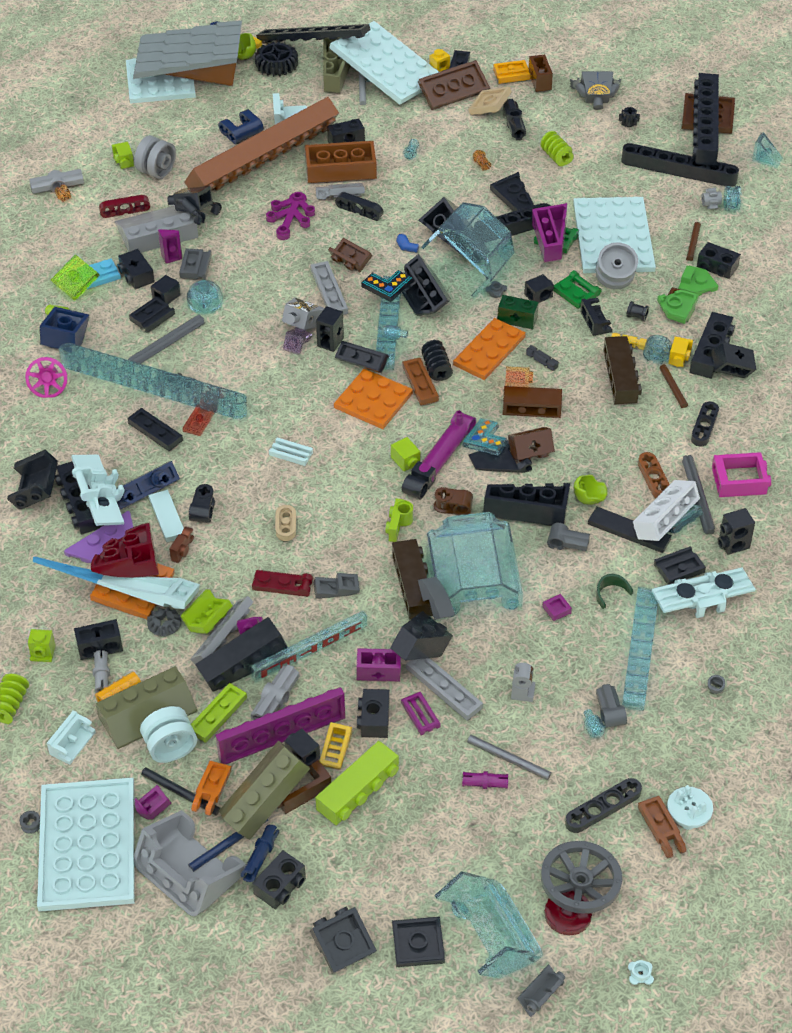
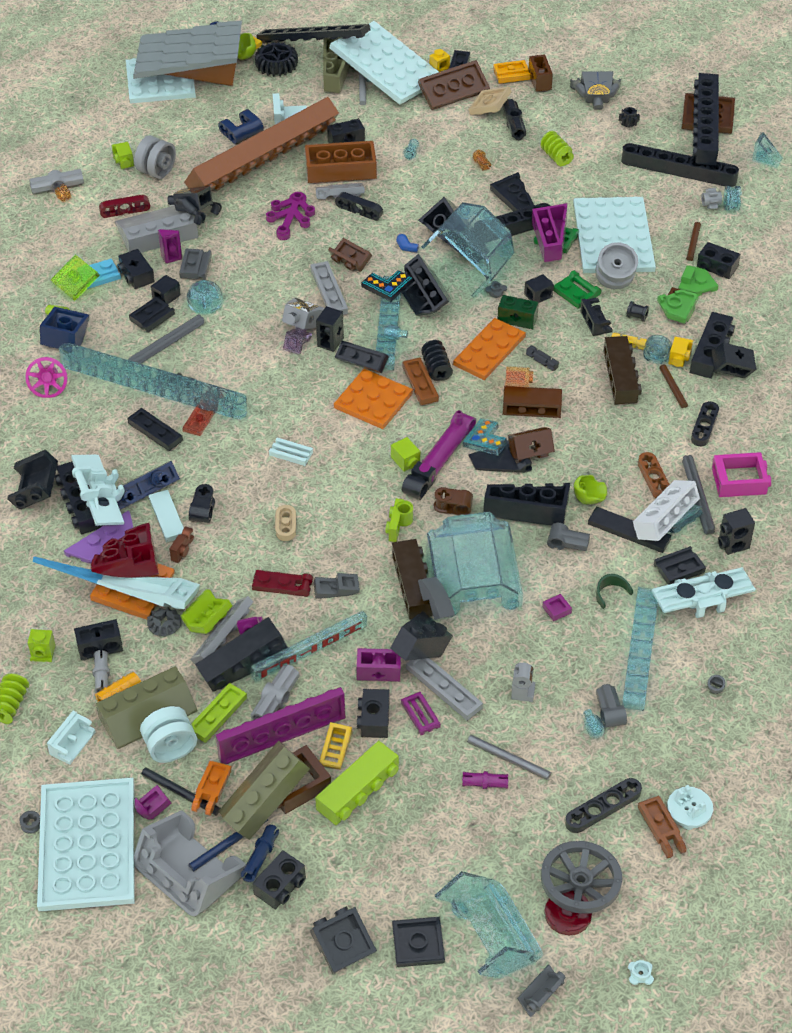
(303, 747): black brick -> none

